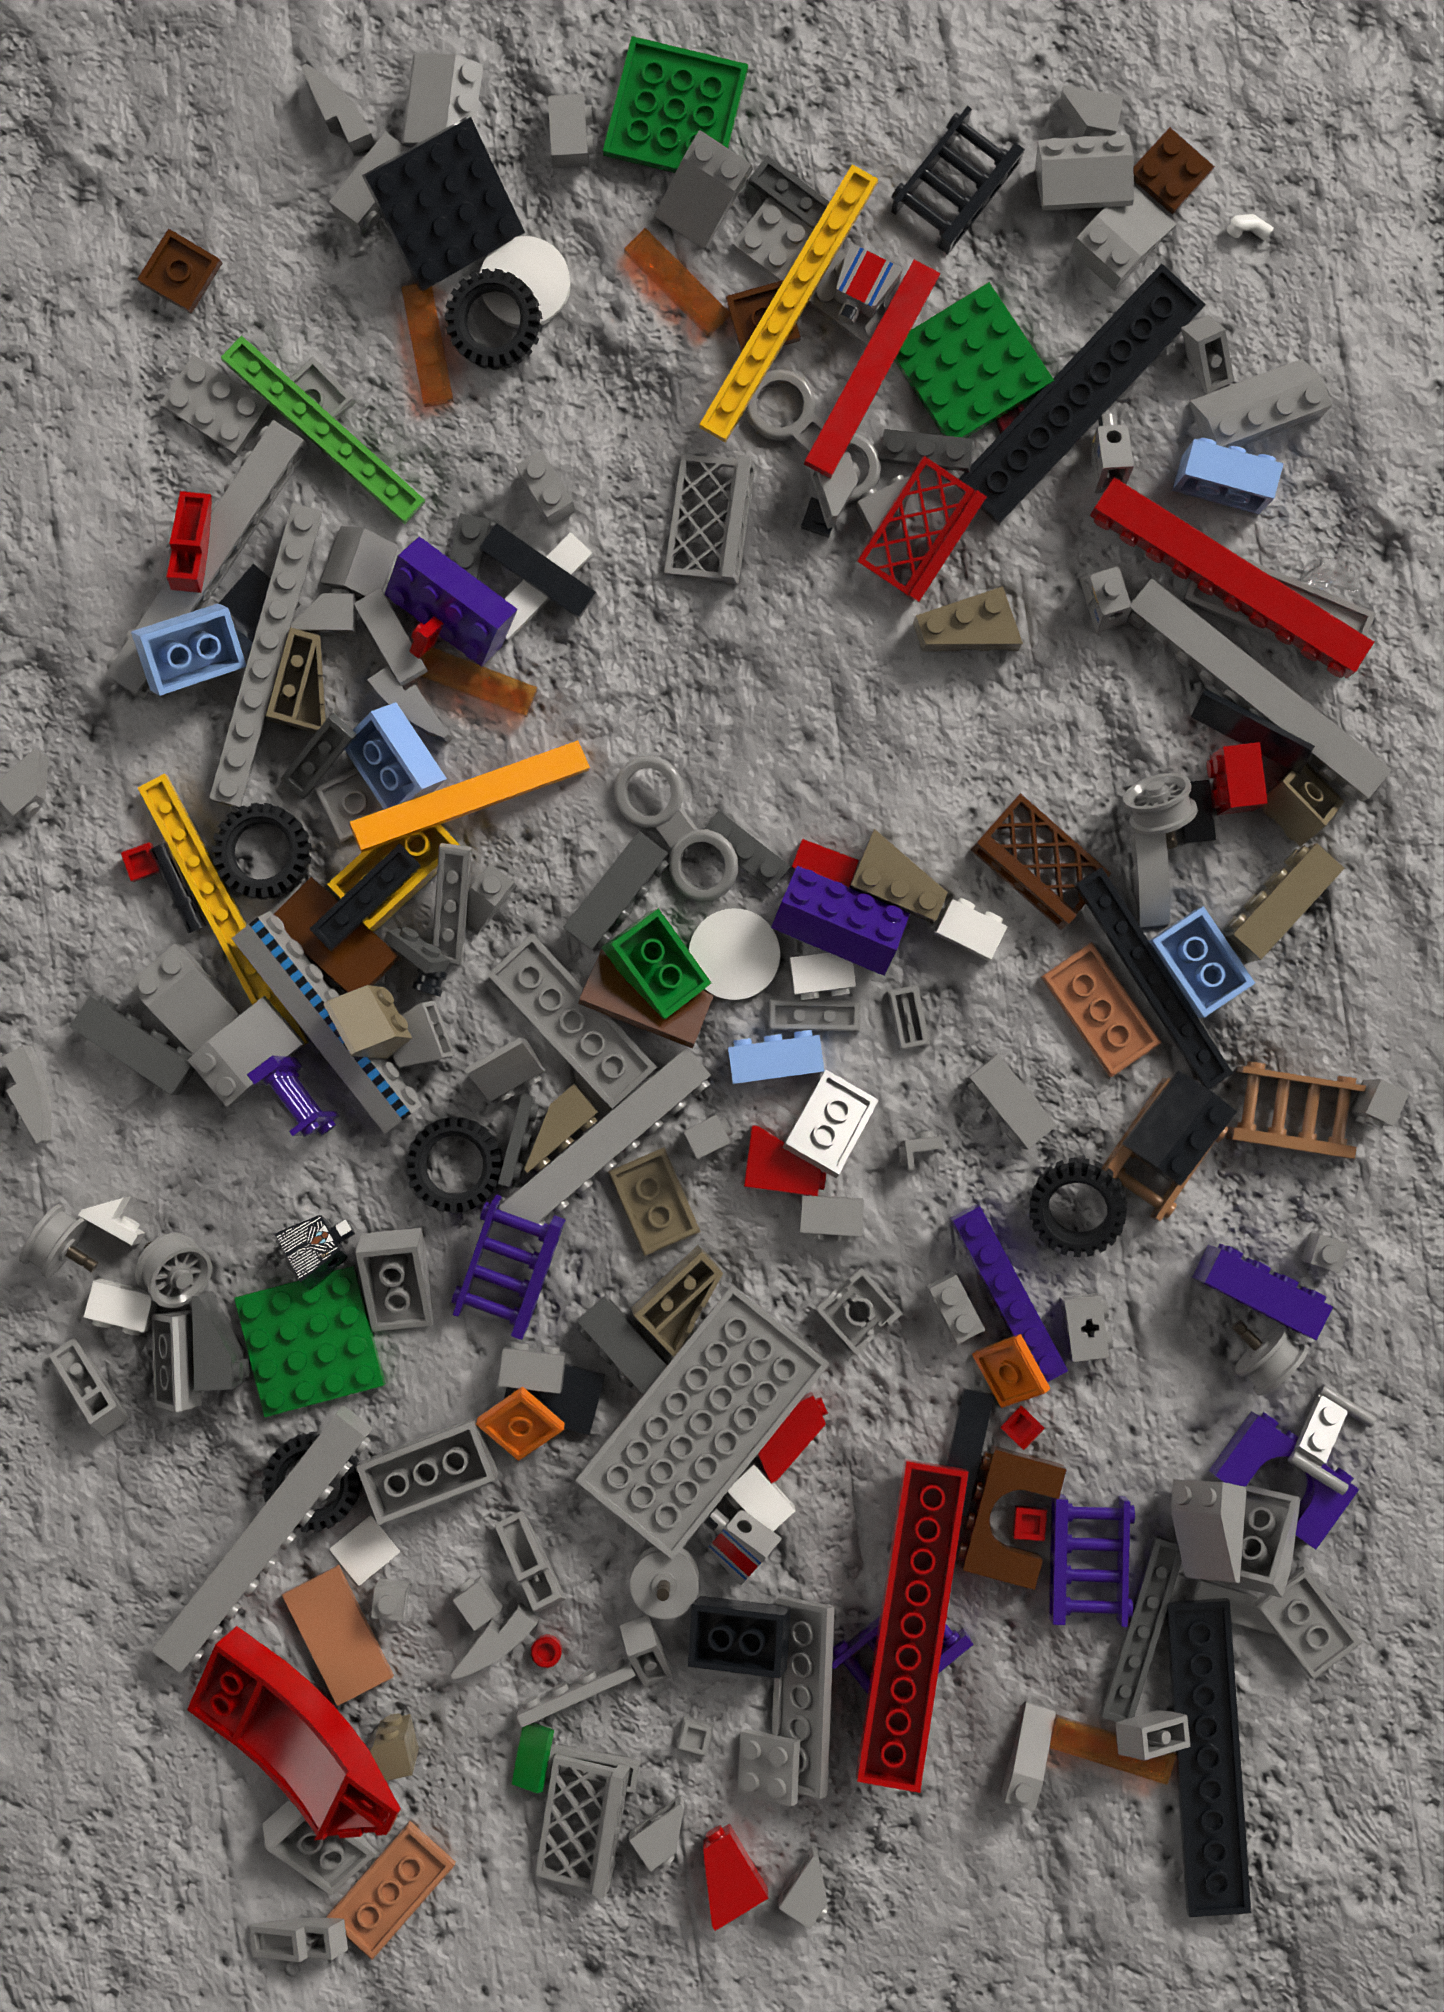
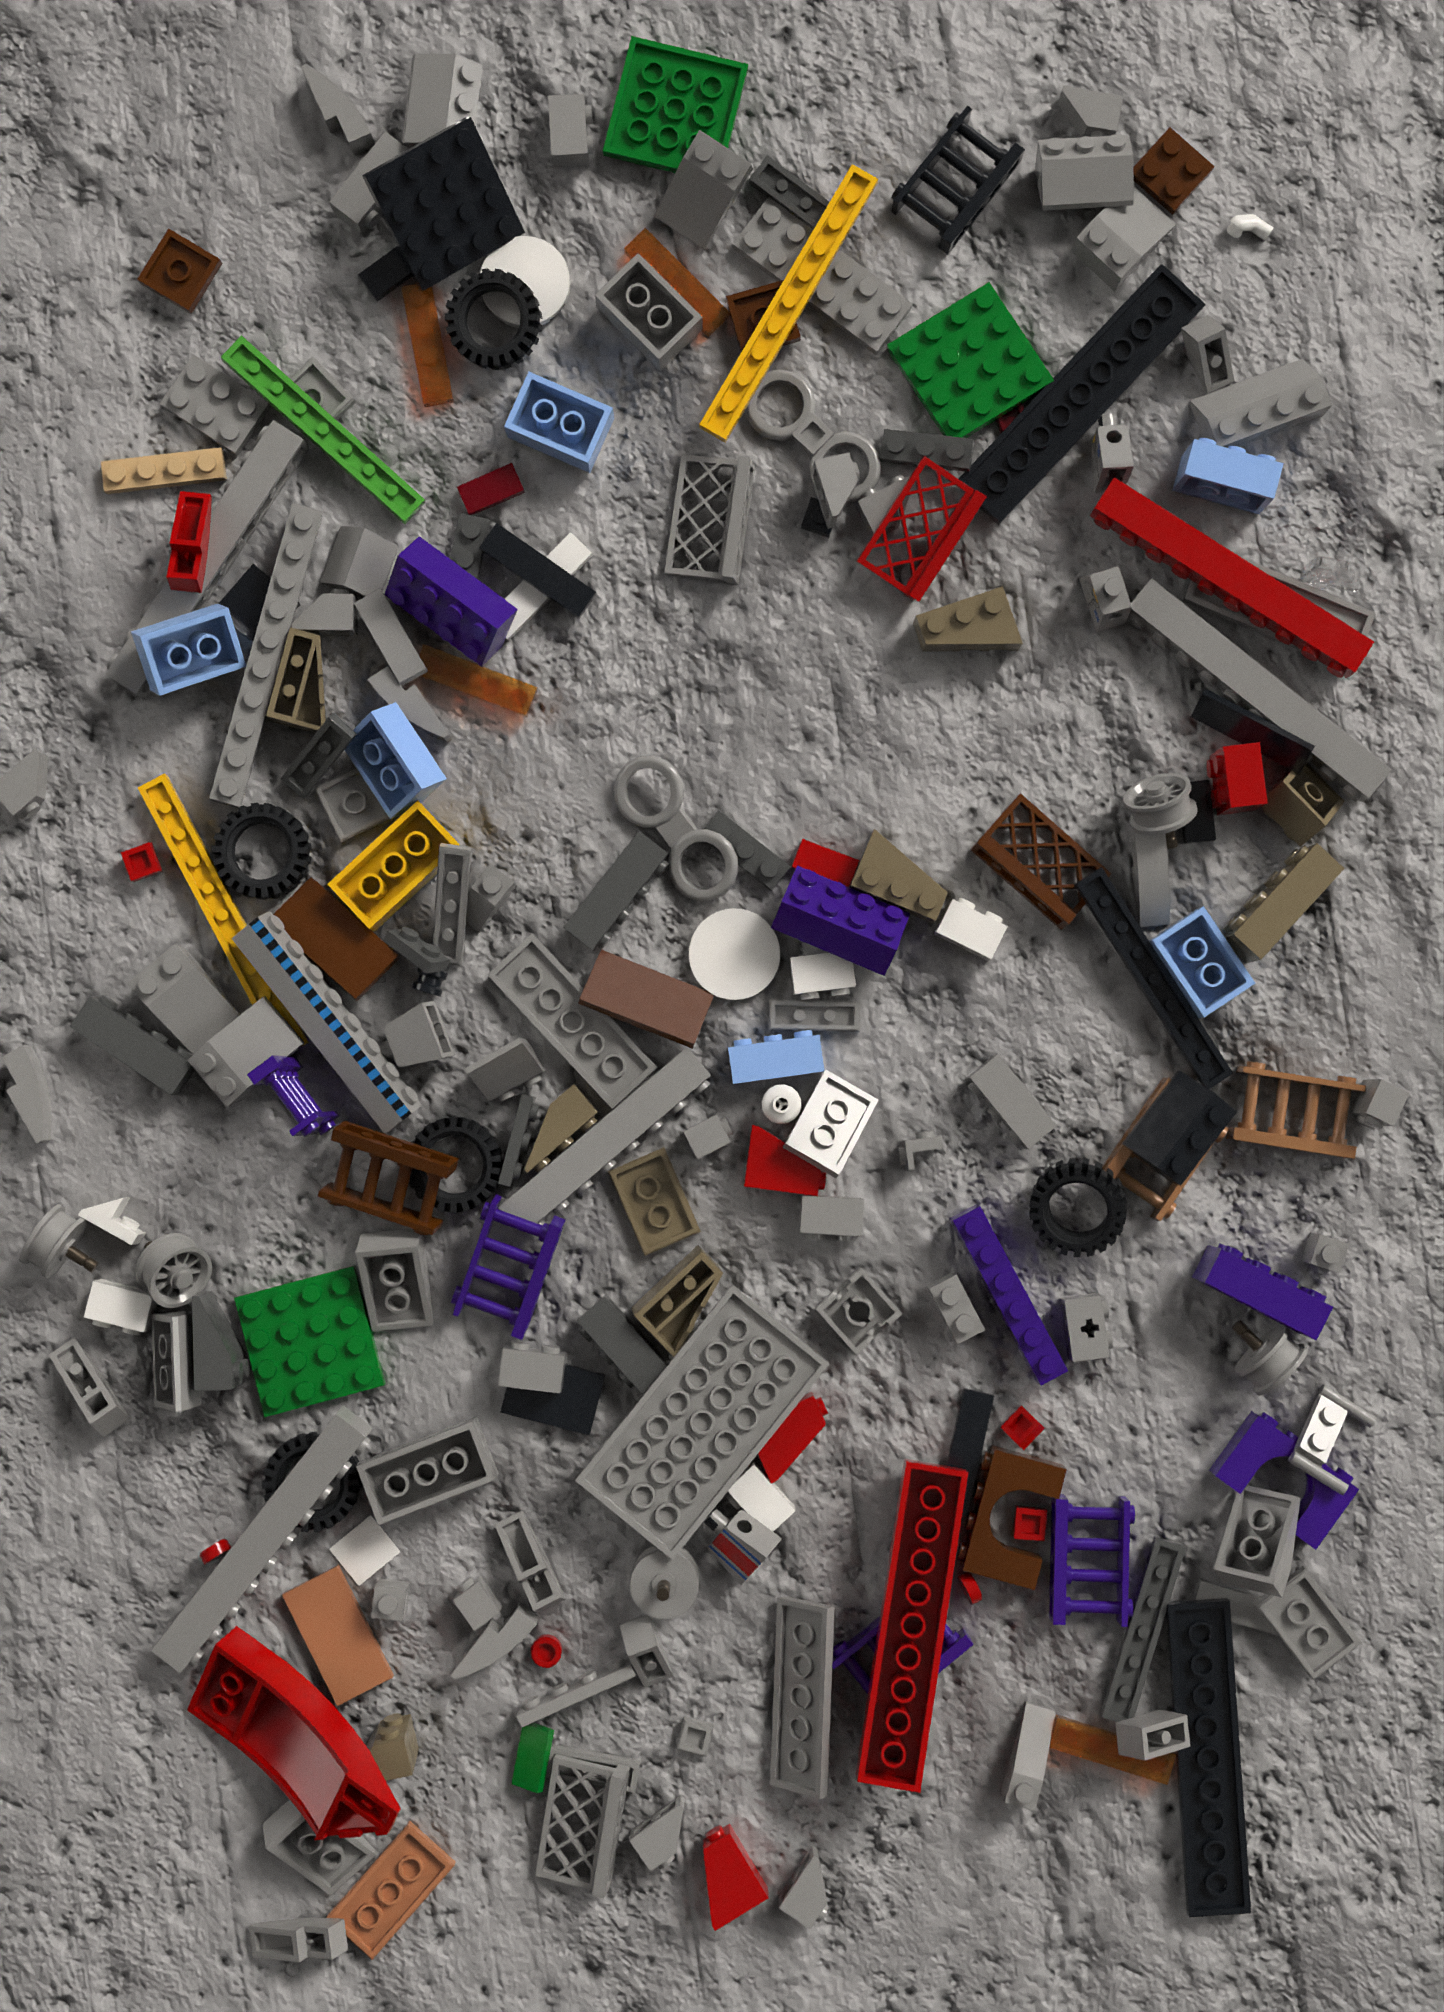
(163, 470): none -> tan plate
(179, 892): black pin -> none
(215, 1551): none -> red tile
(315, 1248): black torso -> none
(365, 897): black tile -> none
(368, 1022): dark tan slope -> none
(385, 274): none -> black tile
(408, 1157): none -> reddish brown fence
(425, 636): red plate -> none
(469, 796): light orange tile -> none
(490, 489): none -> dark red tile
(520, 1423): orange tile -> none
(545, 488): light grey brick -> none
(559, 422): none -> light blue brick
(649, 312): none -> light grey brick
(657, 963): green slope -> none
(739, 1636): black brick -> none
(768, 1767): light grey plate -> none
(769, 1104): none -> white head
(864, 283): torso -> none
(872, 369): red tile -> none
(920, 1015): light grey tile -> none
(970, 1588): none -> red tile
(1011, 1371): orange tile -> none
(1101, 1009): nougat tile -> none
(1209, 1528): light grey slope -> none

